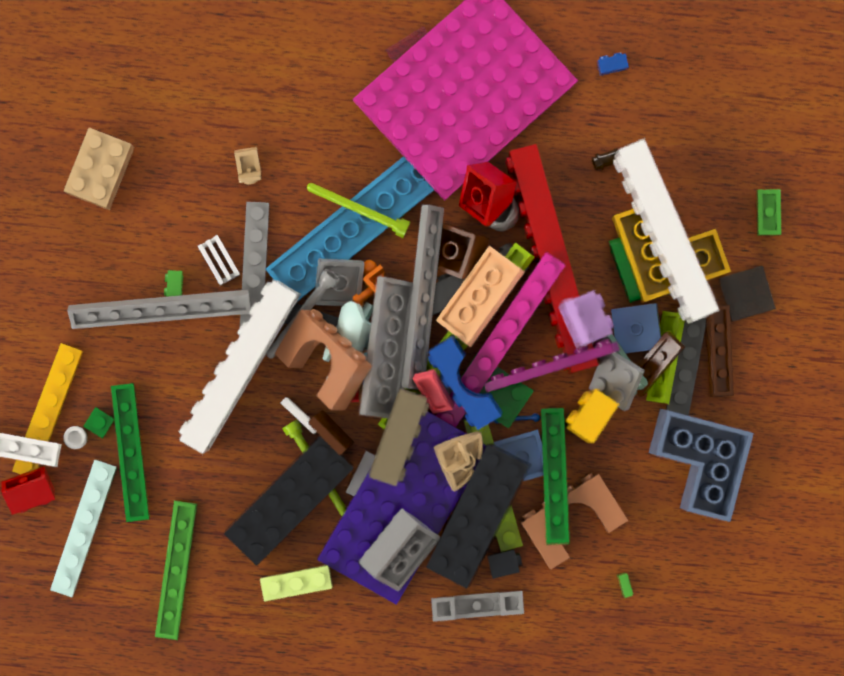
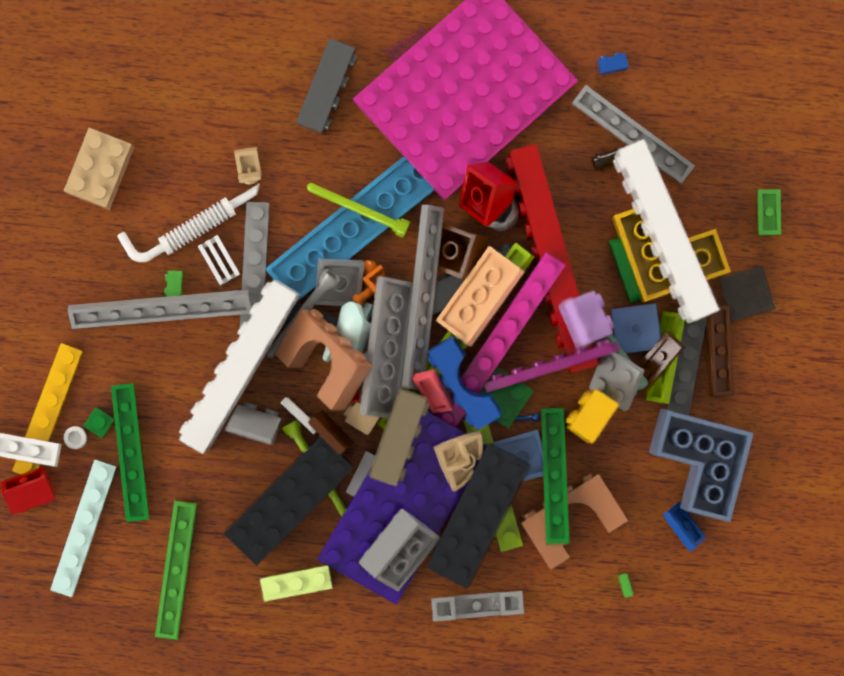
(190, 229): none -> white piece
(254, 423): none -> light grey slope
(326, 87): none -> dark grey brick
(361, 422): none -> tan brick
(504, 563): black brick -> none
(631, 132): none -> light grey plate
(684, 526): none -> blue plate

